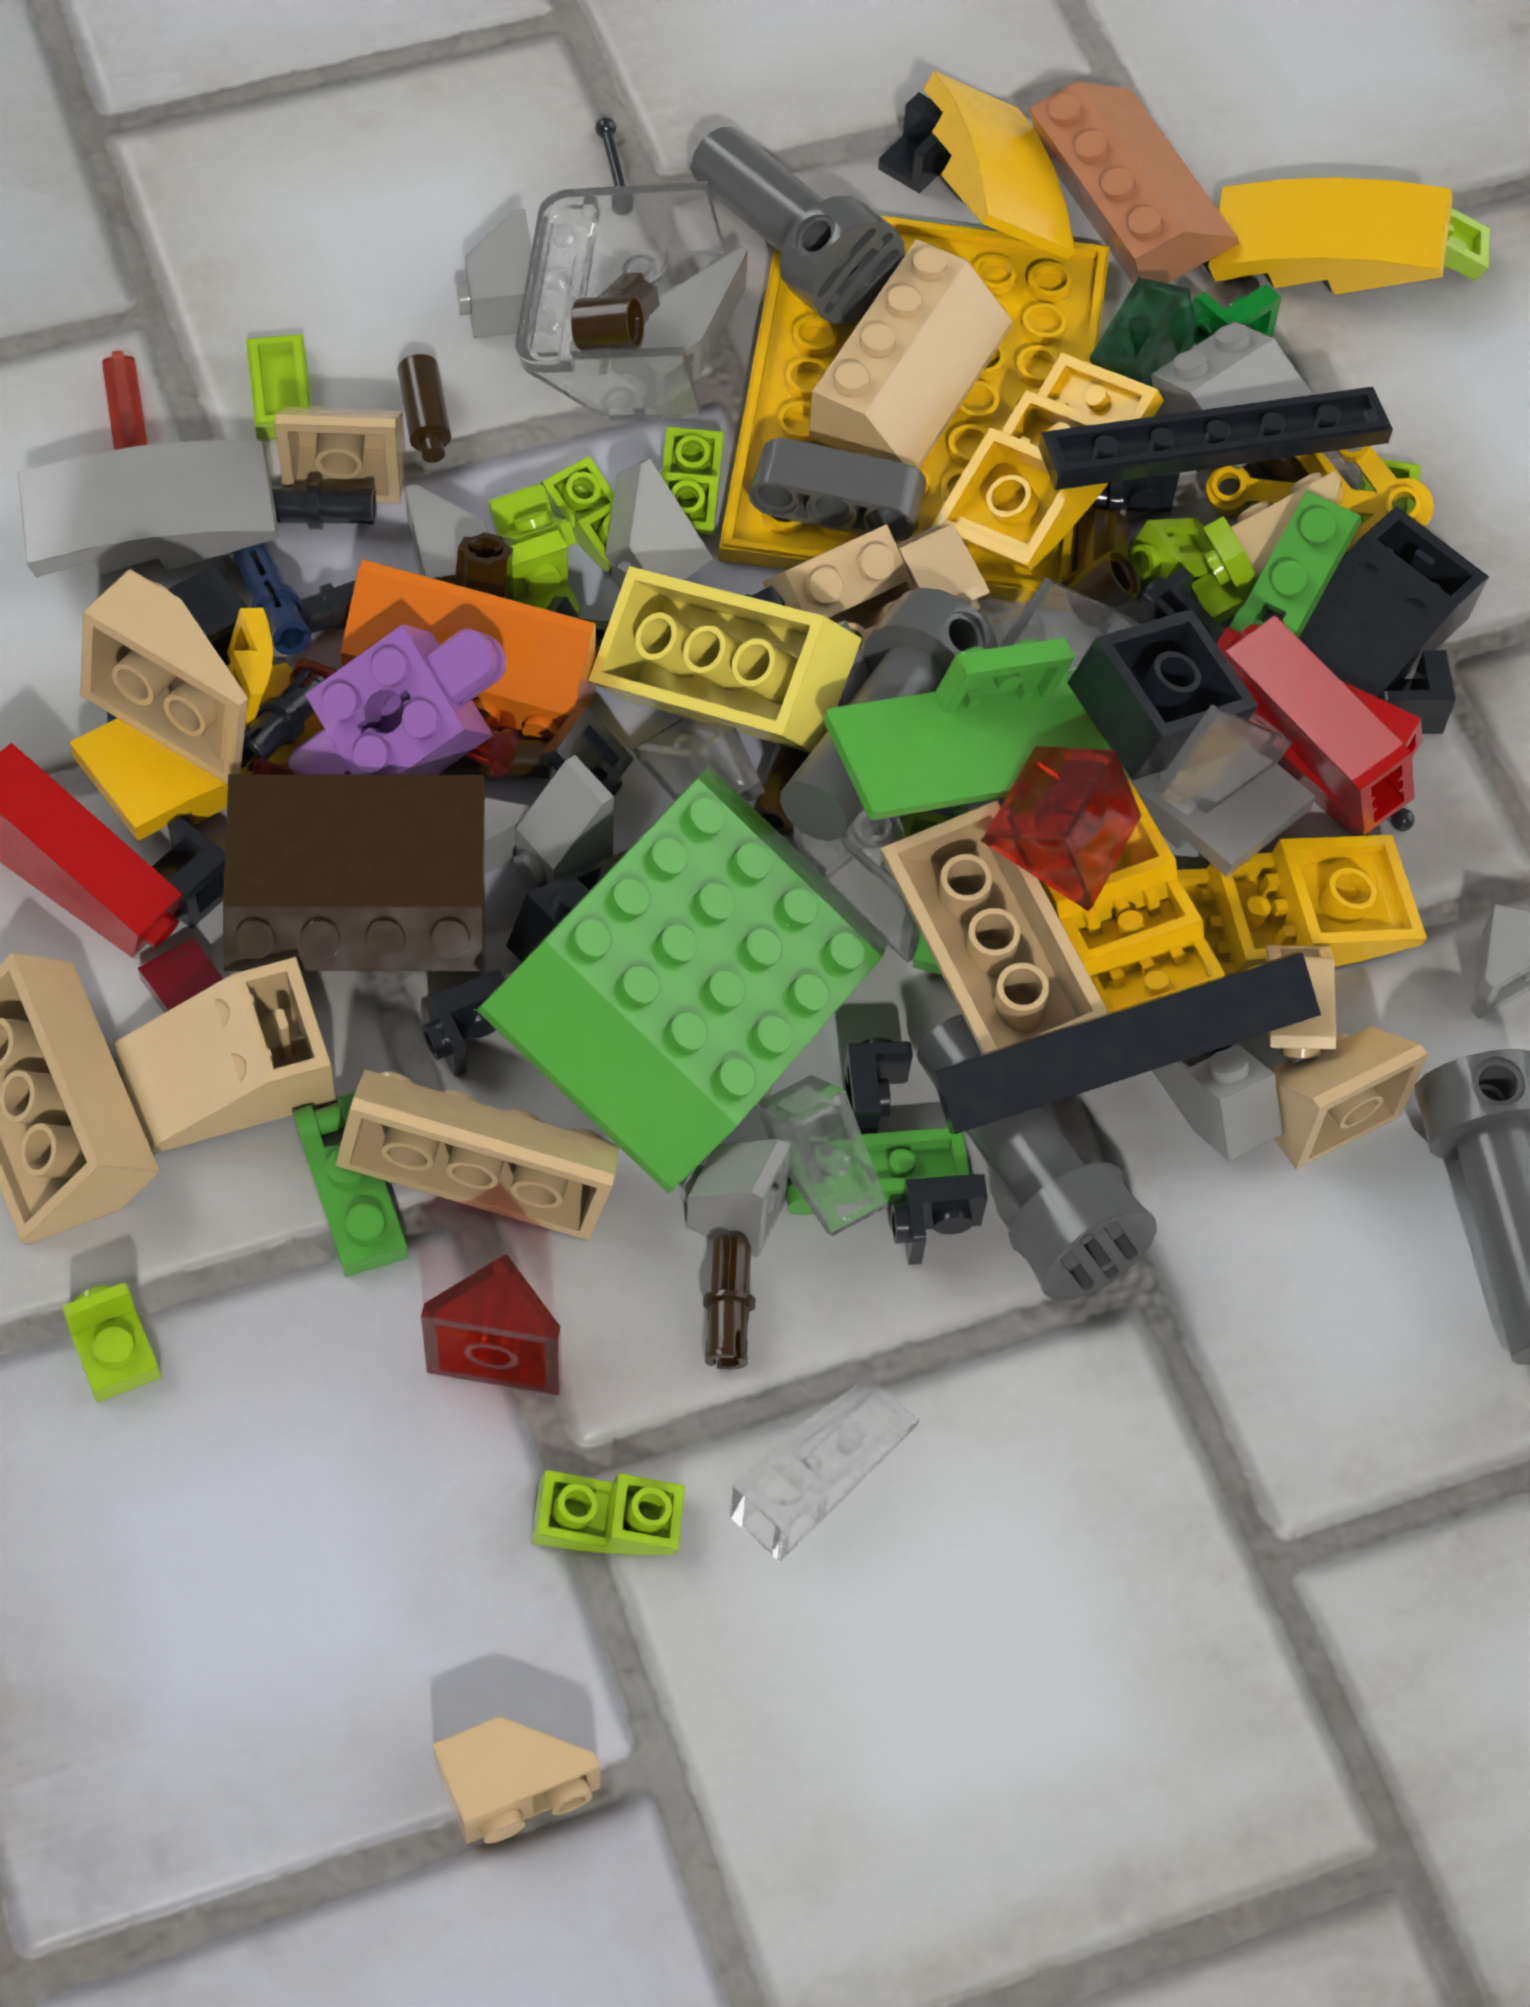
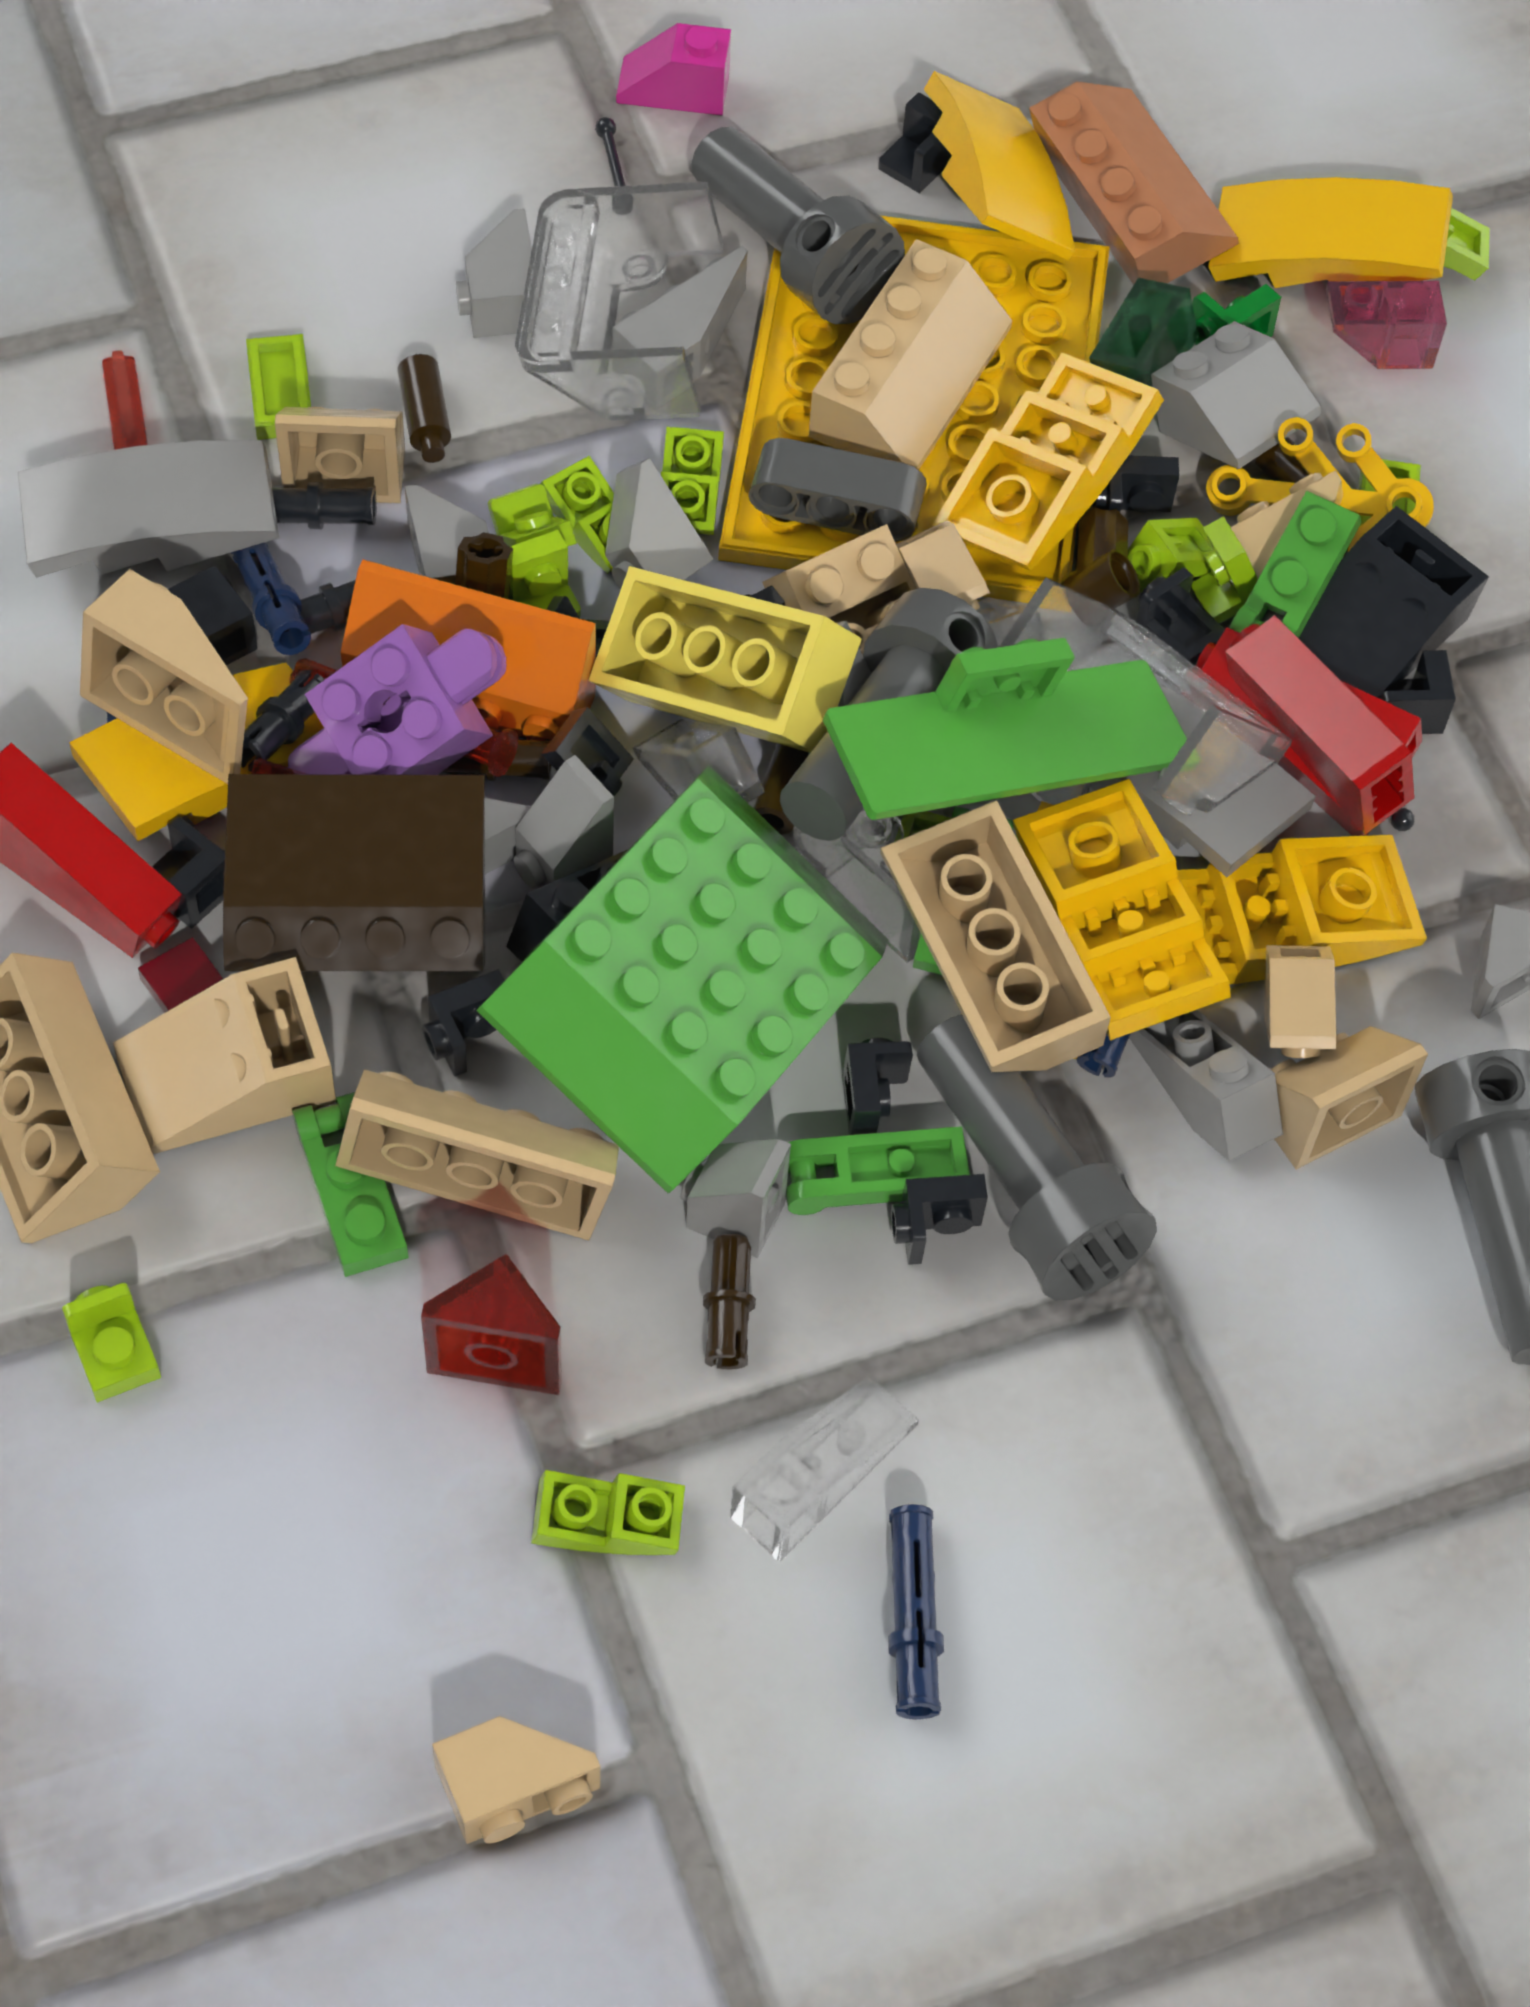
(251, 657): yellow slope -> none
(616, 316): dark brown piece -> none
(679, 70): none -> dark pink slope
(826, 1152): clear slope -> none
(915, 1636): none -> dark blue pin
(1067, 819): clear red slope -> none
(1125, 1043): black tile -> none
(1153, 688): black brick -> none
(1214, 438): black tile -> none
(1389, 321): none -> clear pink slope

